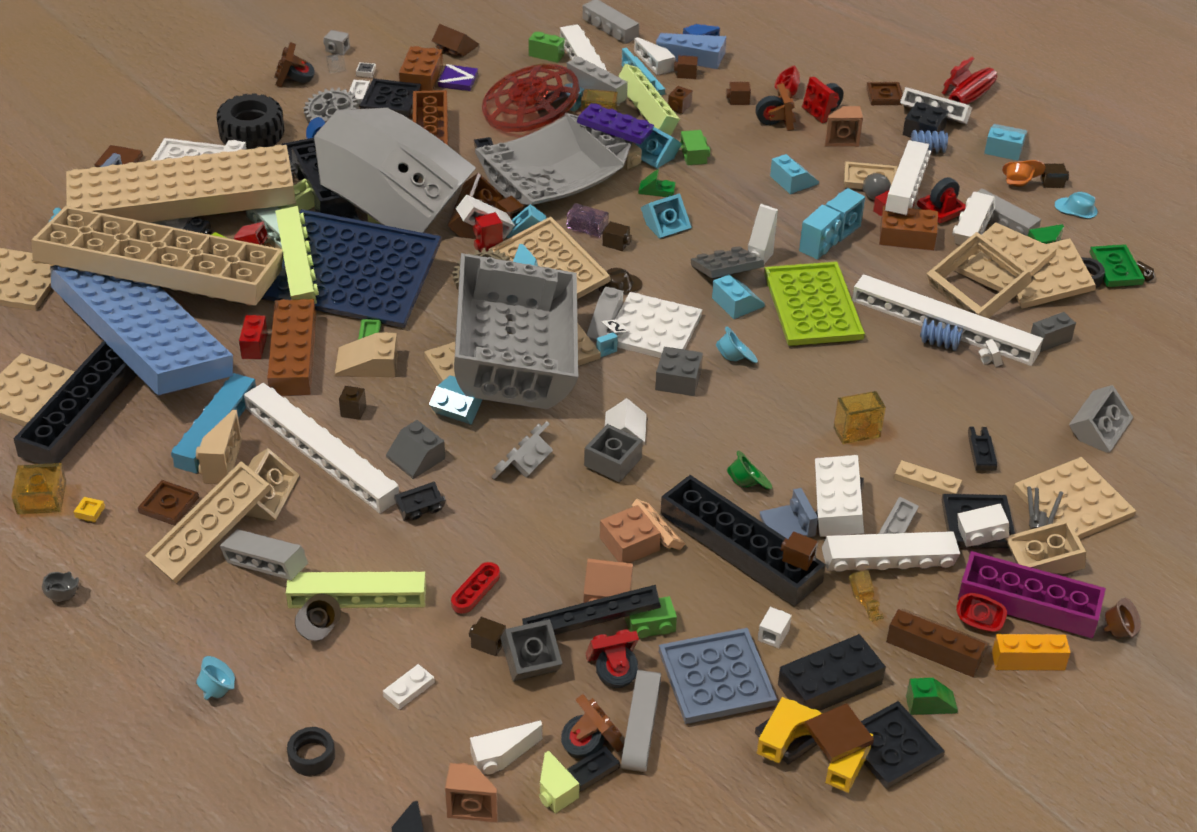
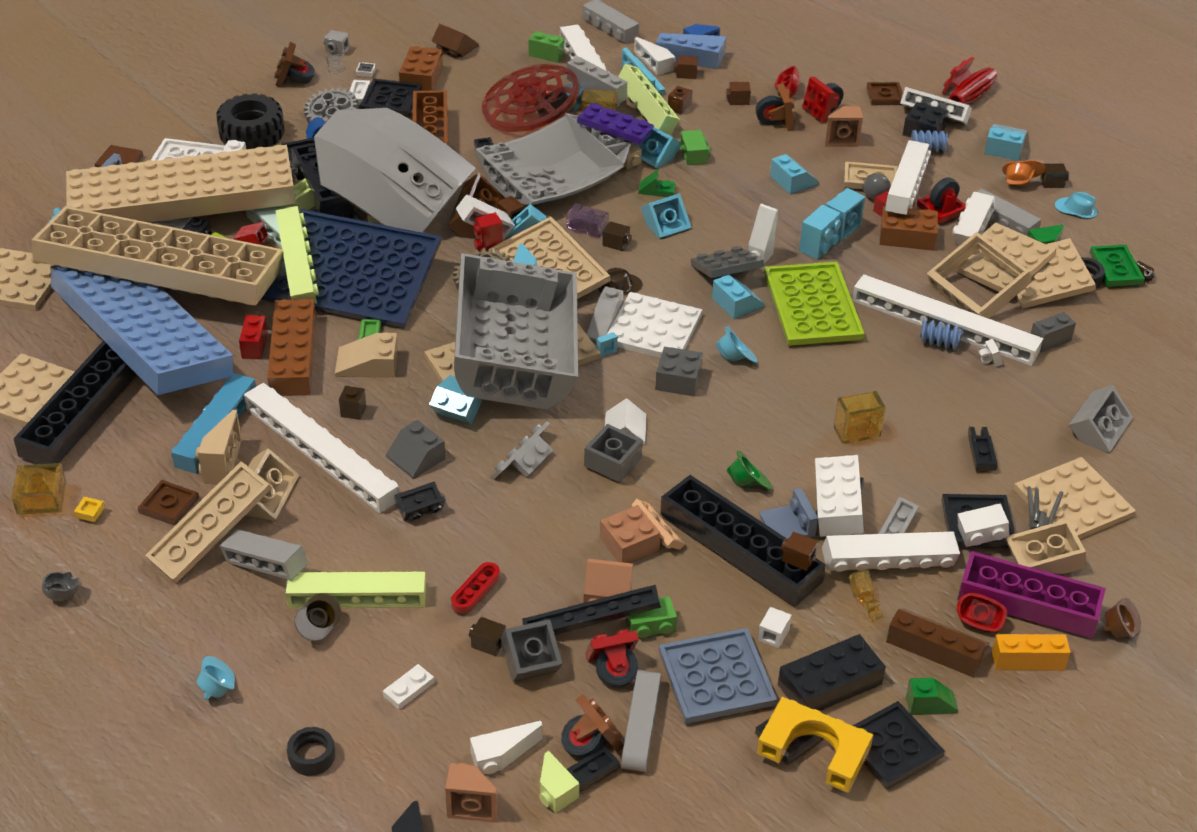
(458, 77): dark purple tile -> none
(615, 326): white sticker -> none
(839, 732): reddish brown tile -> none
(927, 479): tan plate -> none

